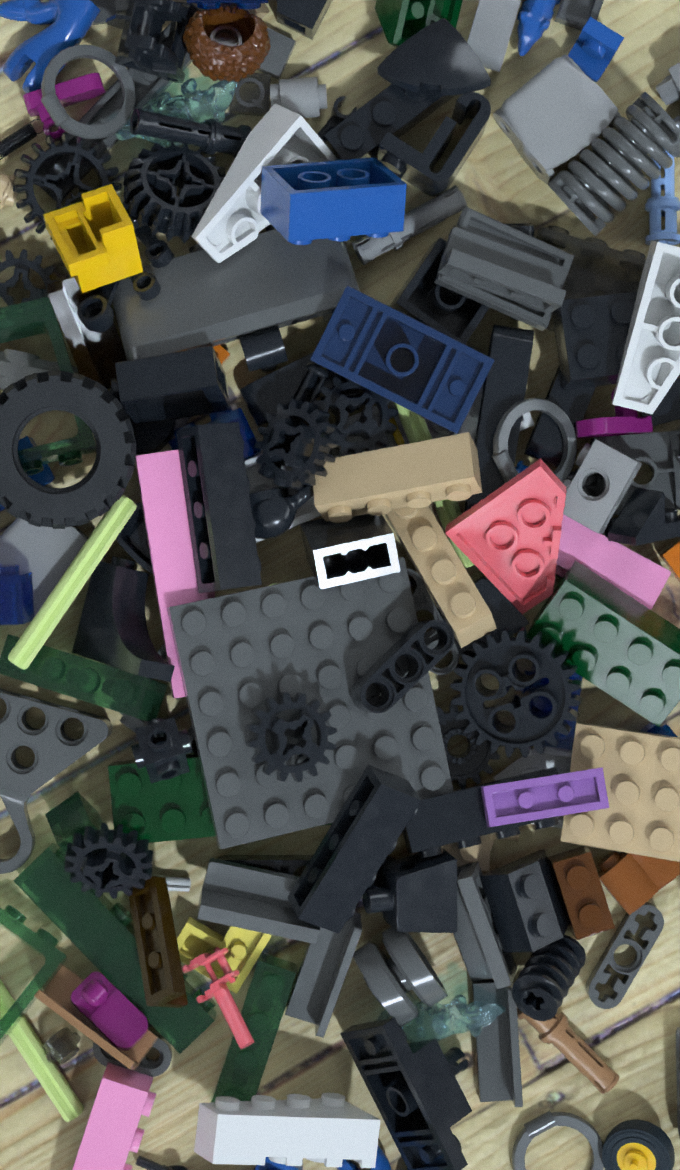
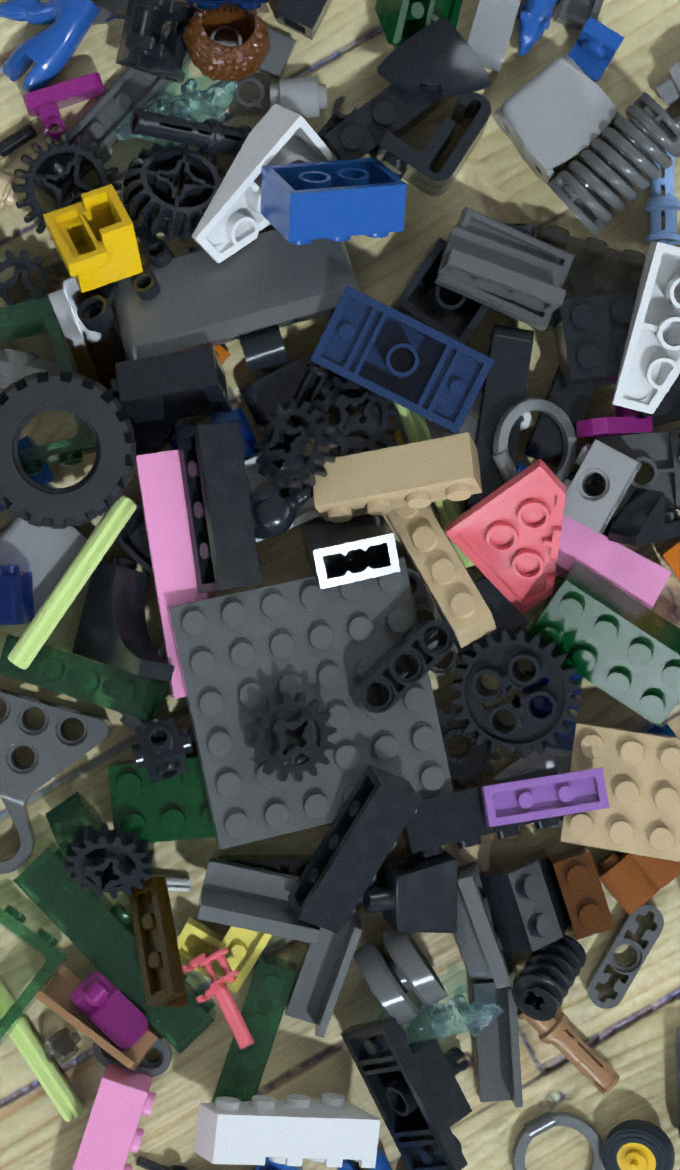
(57, 110): dark grey piece -> none
(415, 222): light grey pin -> none

